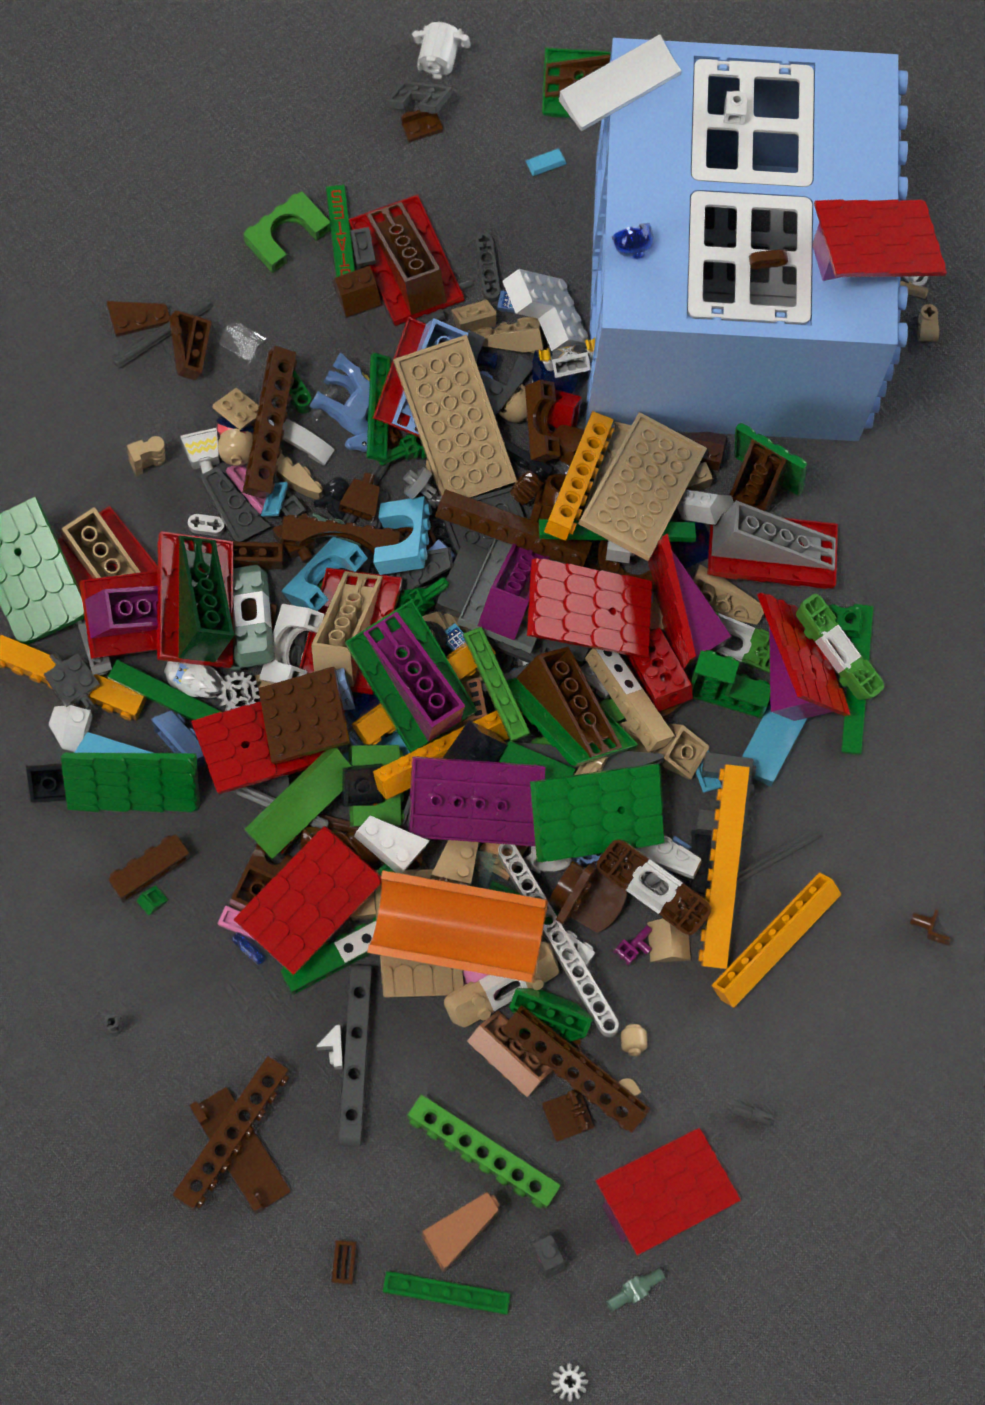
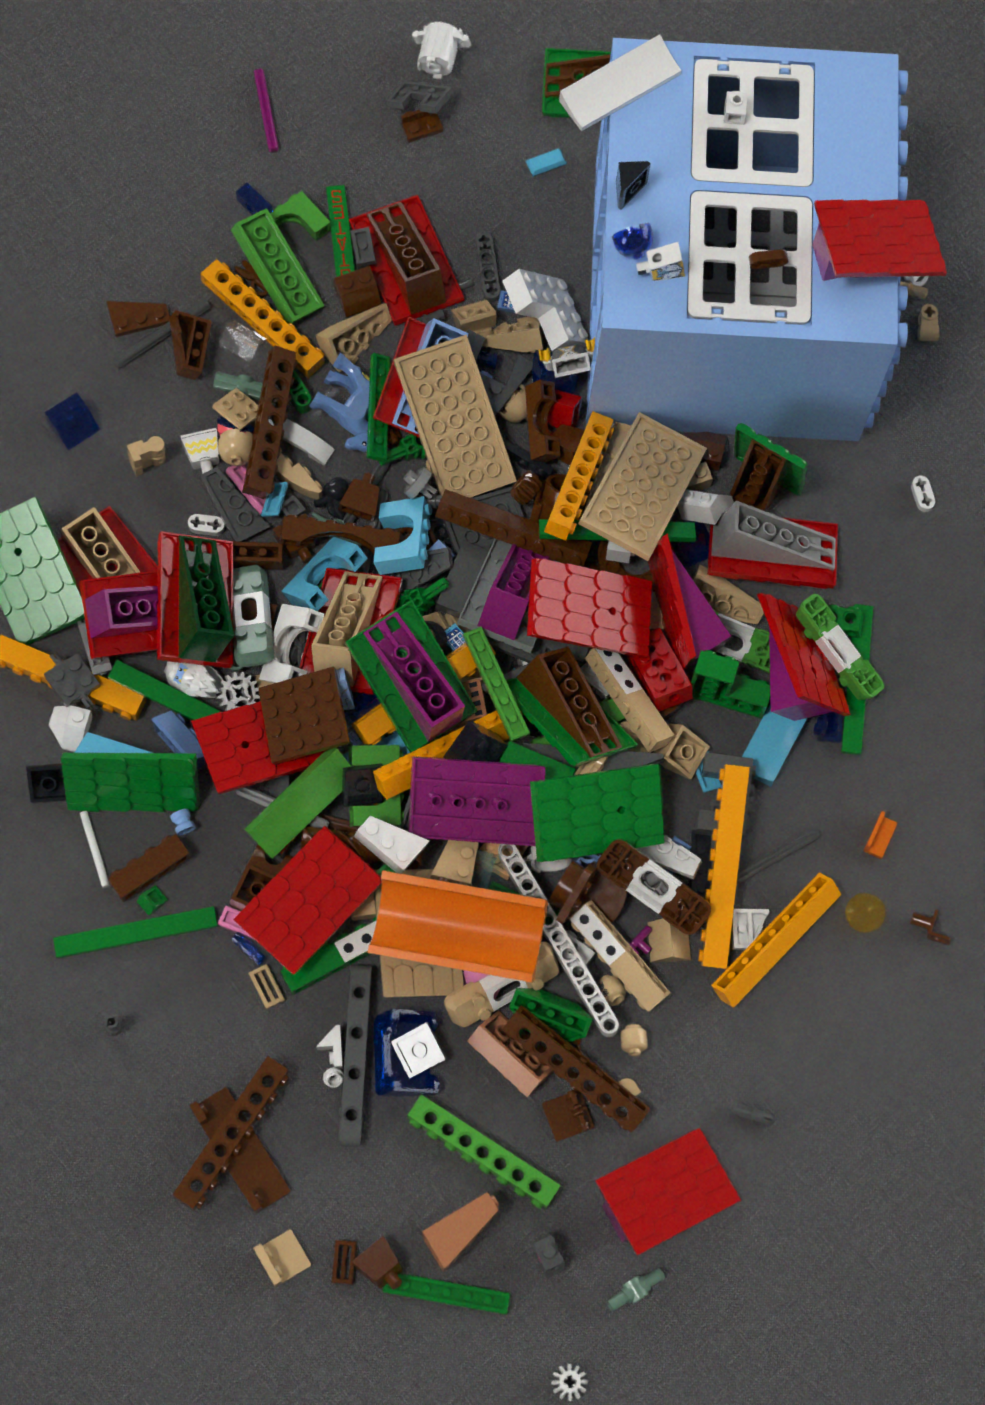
(72, 421): none -> clear blue slope
(94, 849): none -> white bar
(135, 932): none -> green tile
(182, 821): none -> light blue wheel
(243, 382): none -> sand green piece
(246, 198): none -> clear blue piece
(250, 274): none -> reddish brown piece
(251, 315): none -> light orange brick
(266, 110): none -> magenta axle
(274, 1002): none -> tan tile
(277, 266): none -> bright green arch
(282, 1258): none -> tan bracket
(334, 1081): none -> white plate
(353, 334): none -> tan wedge
(379, 1264): none -> reddish brown torso
(389, 1072): none -> clear blue windscreen
(418, 1050): none -> plate
(612, 989): none -> tan head
(619, 956): none -> tan brick
(630, 180): none -> black slope
(663, 263): none -> white torso
(746, 926): none -> white wing
(828, 727): none -> clear blue bracket
(865, 912): none -> clear yellow dish
(880, 836): none -> orange panel
(927, 493): none -> white beam

